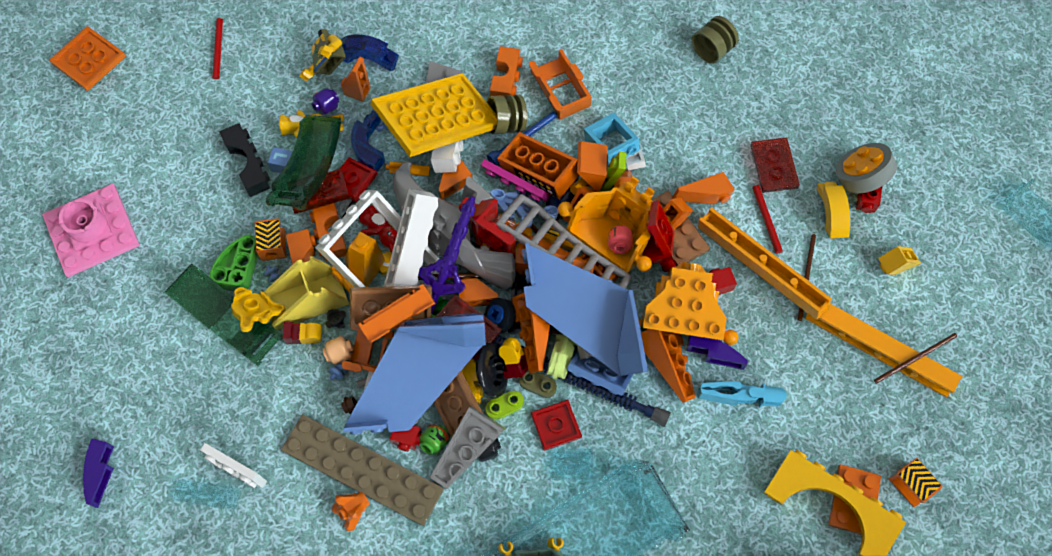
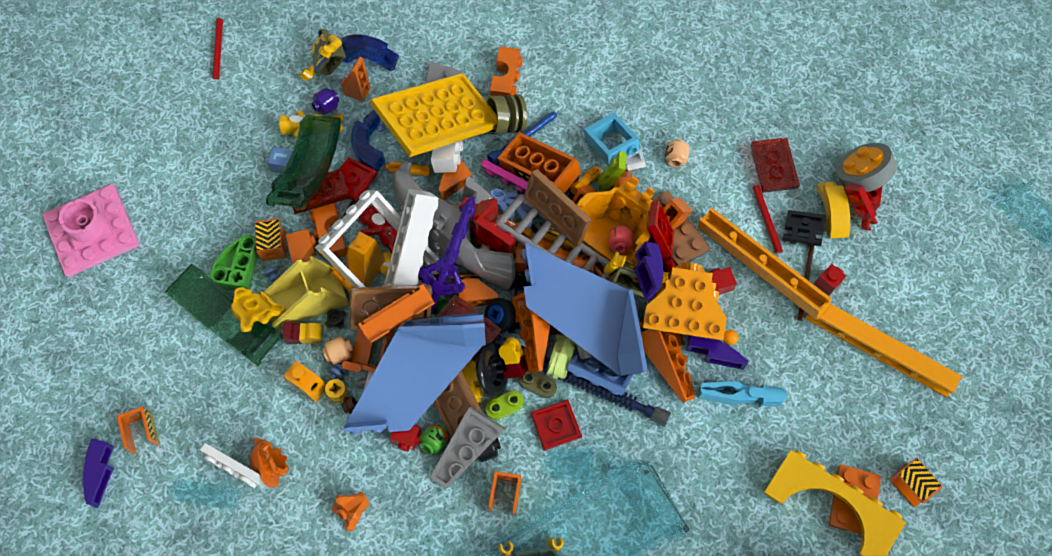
(87, 58): orange plate -> none
(124, 425): none -> orange piece
(252, 176): black arch -> none
(268, 462): none -> orange hair
(303, 380): none -> light orange torso
(338, 394): none -> yellow wheel
(363, 470): dark tan plate -> none
(505, 477): none -> orange piece
(554, 69): orange piece -> none
(557, 207): none -> medium nougat plate
(592, 163): orange slope -> none
(623, 274): none -> torso
(649, 269): none -> dark purple slope
(677, 153): none -> light nougat head
(707, 190): orange slope -> none
(715, 39): olive wheel -> none
(806, 223): none -> black plate
(830, 279): none -> red brick
(861, 204): none -> red plate
(898, 260): yellow slope -> none
(915, 358): reddish brown axle -> none

